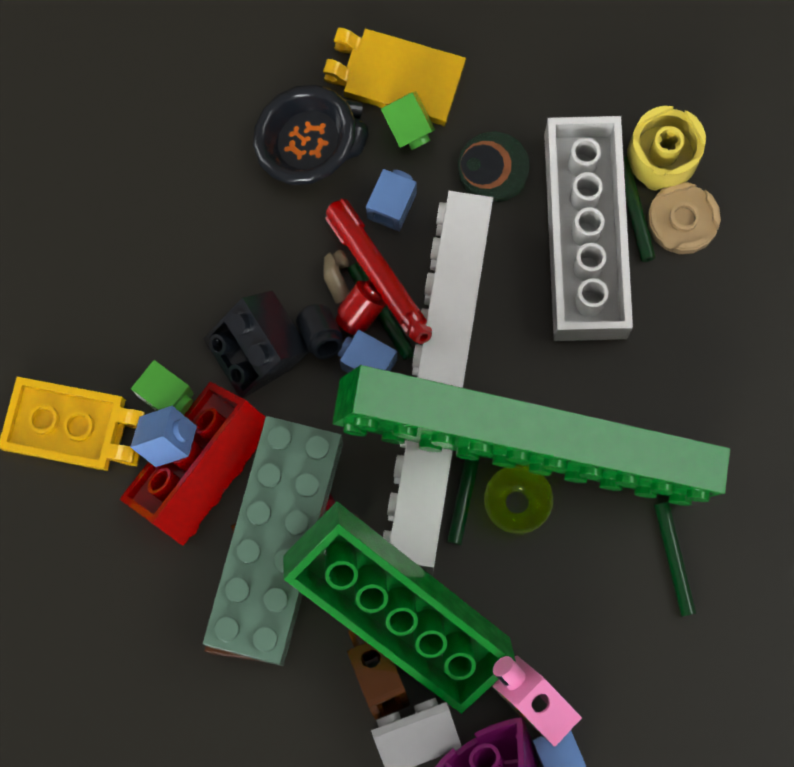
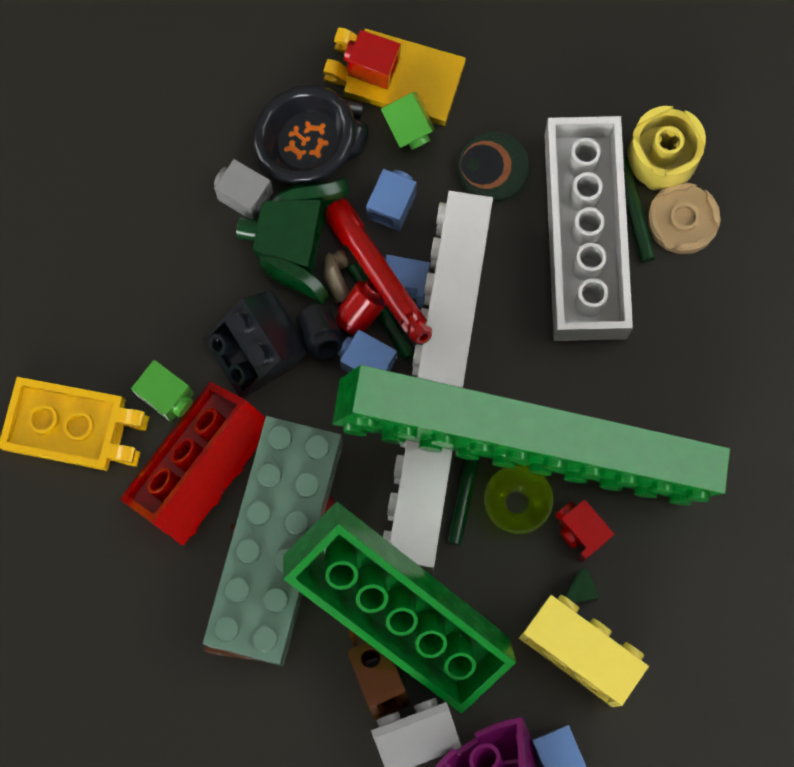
(163, 436): medium blue brick -> none
(242, 189): none -> light grey brick
(290, 234): none -> dark green torso
(372, 59): none -> red brick
(411, 274): none -> medium blue brick
(521, 686): bright pink torso -> none
(582, 588): none -> dark green slope
(583, 528): none -> red brick
(585, 650): none -> light yellow brick
(675, 559): dark green bar -> none

